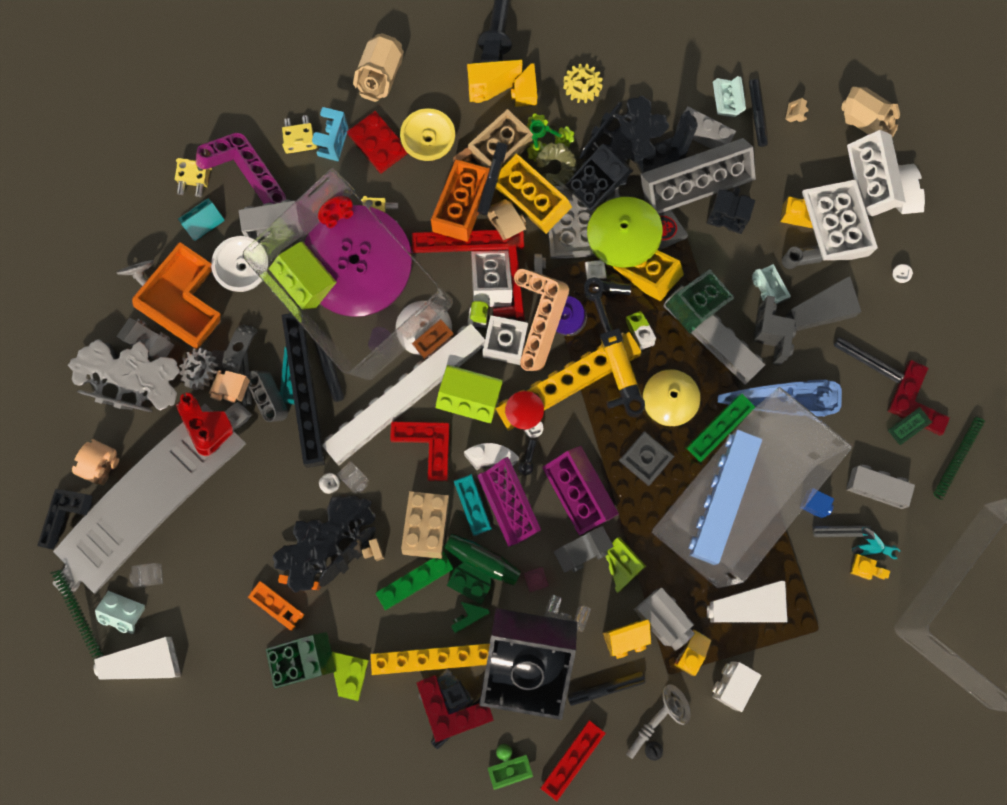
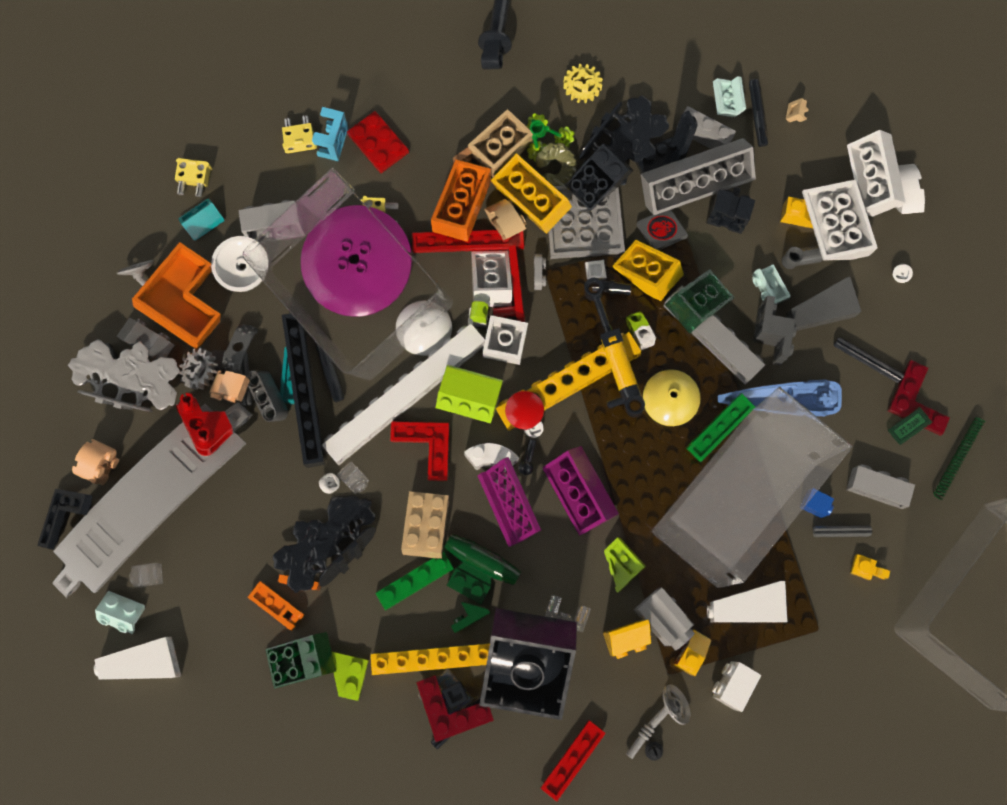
(74, 603): dark green piece -> none
(238, 148): magenta beam -> none
(302, 276): lime slope -> none
(334, 210): red dish -> none
(374, 550): tan tile -> none
(377, 336): piece -> none
(378, 67): tan brick -> none
(427, 125): light yellow dish -> none
(432, 339): dark orange plate -> none
(472, 505): teal tile -> none
(491, 78): yellow slope -> none
(492, 178): black axle -> none
(510, 770): bright green plate -> none
(525, 88): yellow slope -> none
(536, 579): clear pink plate -> none
(542, 317): light nougat beam -> none
(572, 318): dark purple piece -> none
(584, 549): dark grey brick -> none
(606, 688): black axle -> none
(624, 232): lime dish -> none
(646, 458): dark grey tile -> none
(725, 497): light blue brick -> none
(870, 111): tan brick -> none
(875, 545): teal piece -> none

